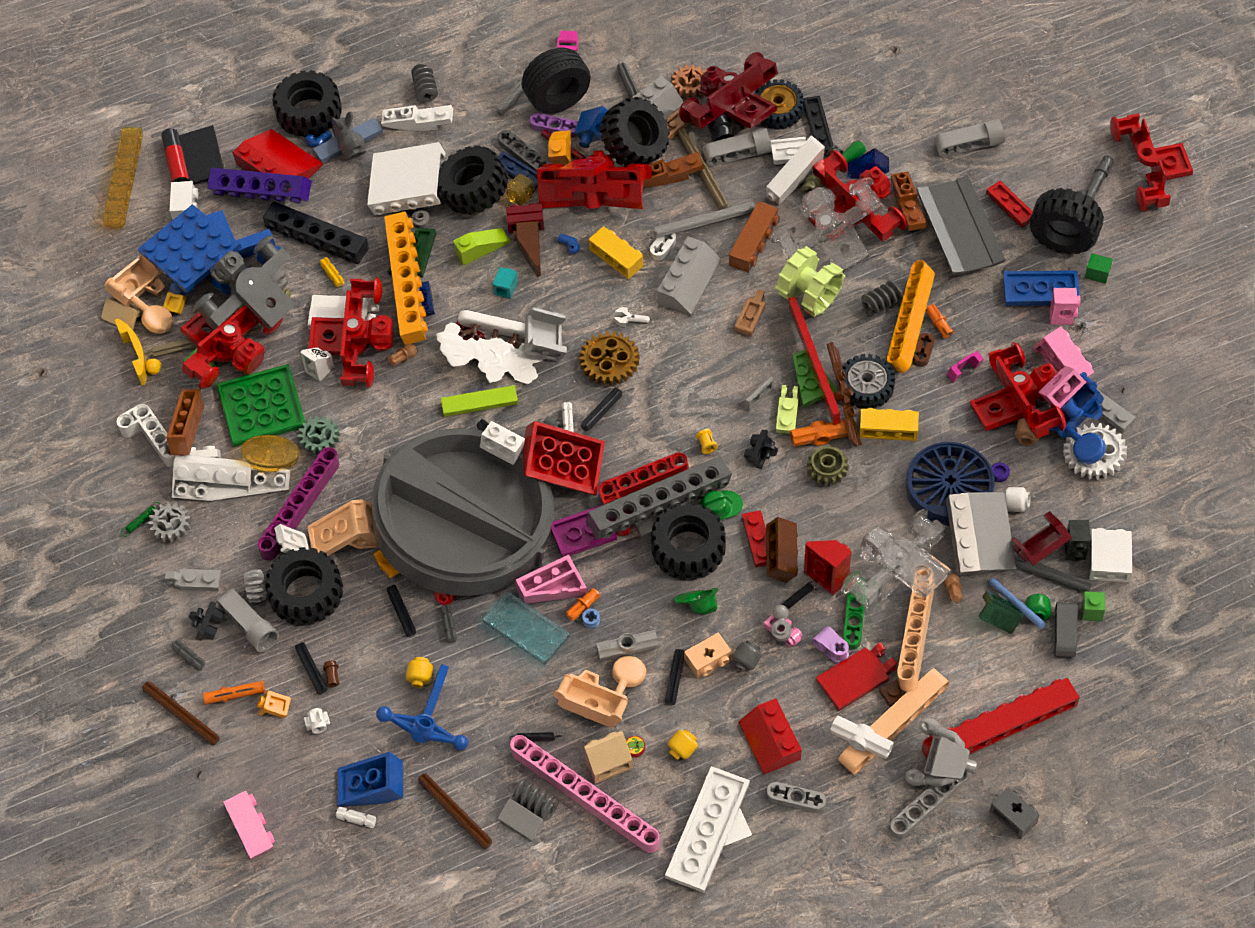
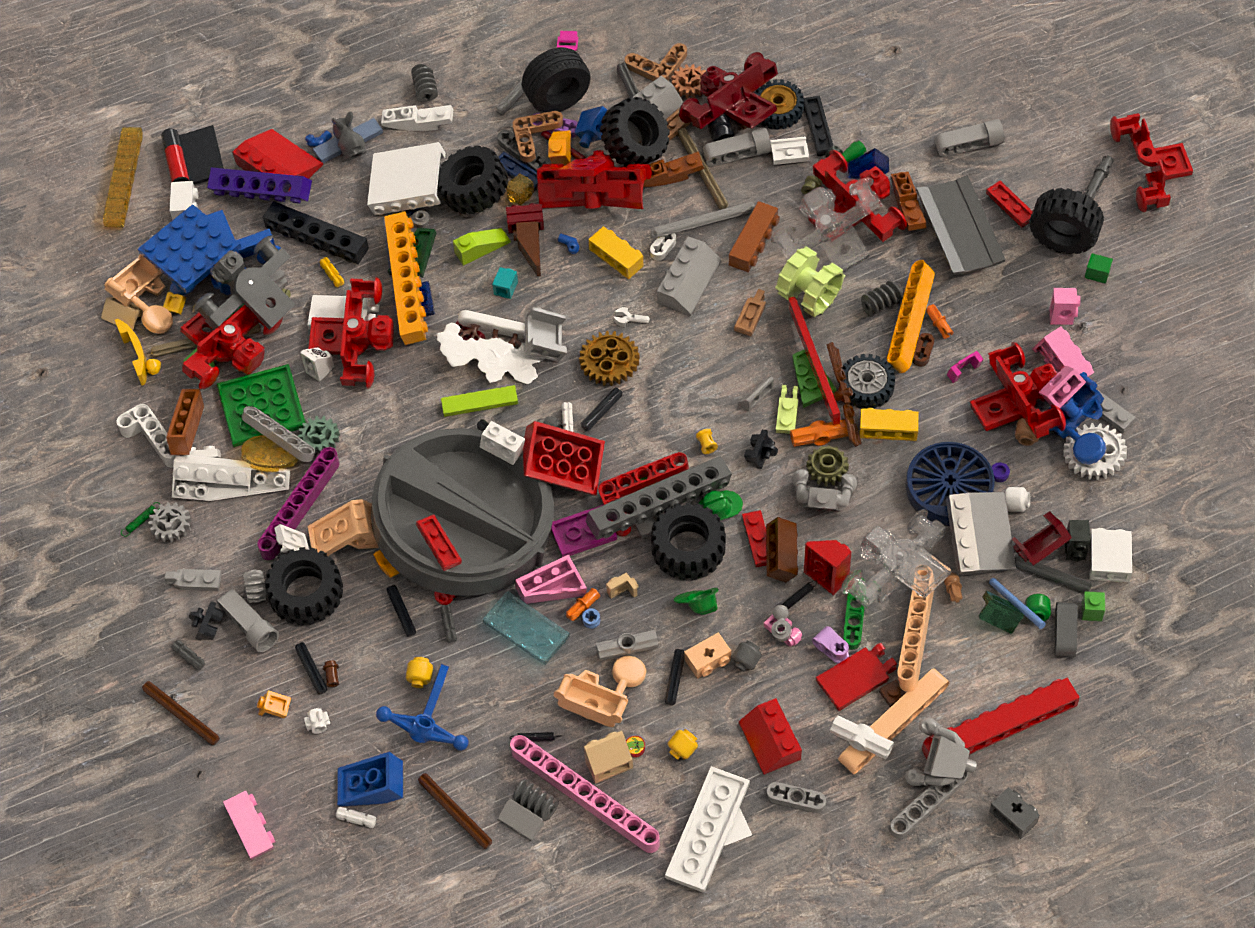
(209, 697): orange pin -> none
(278, 434): none -> light grey beam
(303, 87): black tyre -> none
(403, 354): medium nougat axle -> none
(438, 542): none -> red tile
(526, 131): none -> medium nougat beam
(620, 584): none -> tan bracket
(657, 69): none -> medium nougat beam
(795, 171): white slope -> none
(823, 498): none -> light grey torso
(1036, 286): blue plate -> none

